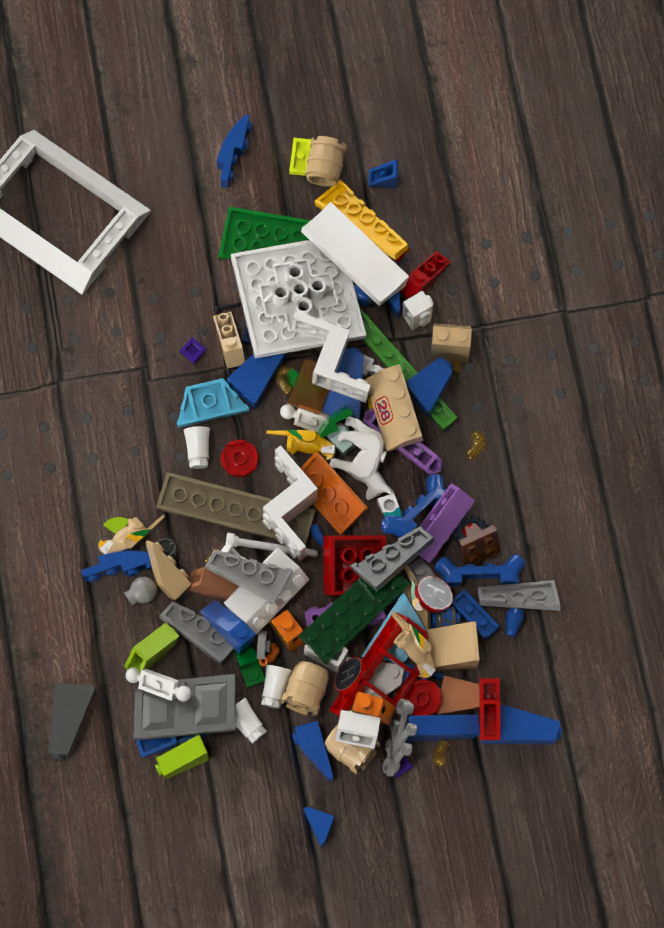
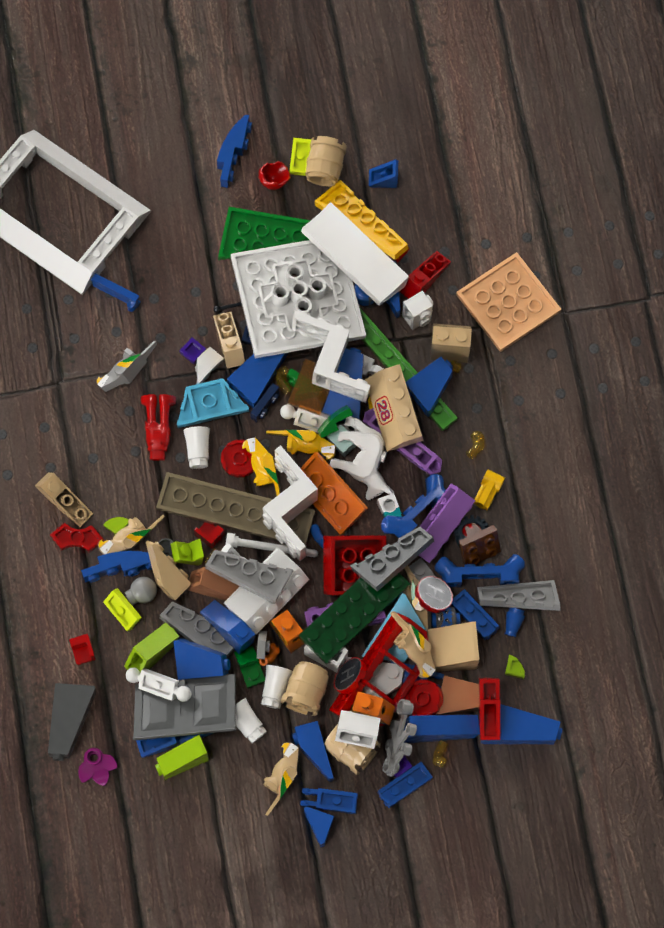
(63, 499): none -> tan slope
(69, 537): none -> red tile
(82, 649): none -> red panel
(98, 769): none -> magenta plate
(116, 291): none -> blue hinge
(122, 609): none -> neon yellow plate
(126, 369): none -> light grey animal
(157, 434): none -> red piece
(188, 553): none -> lime slope
(198, 661): none -> blue slope
(207, 363): none -> white slope
(209, 534): none -> red panel
(261, 408): none -> dark blue plate
(262, 464): none -> yellow animal
(274, 175): none -> red hair
(283, 773): none -> tan animal
(331, 800): none -> blue hinge
(404, 785): none -> blue hinge
(489, 487): none -> yellow piece
(508, 302): none -> light nougat plate
(514, 668): none -> lime tile

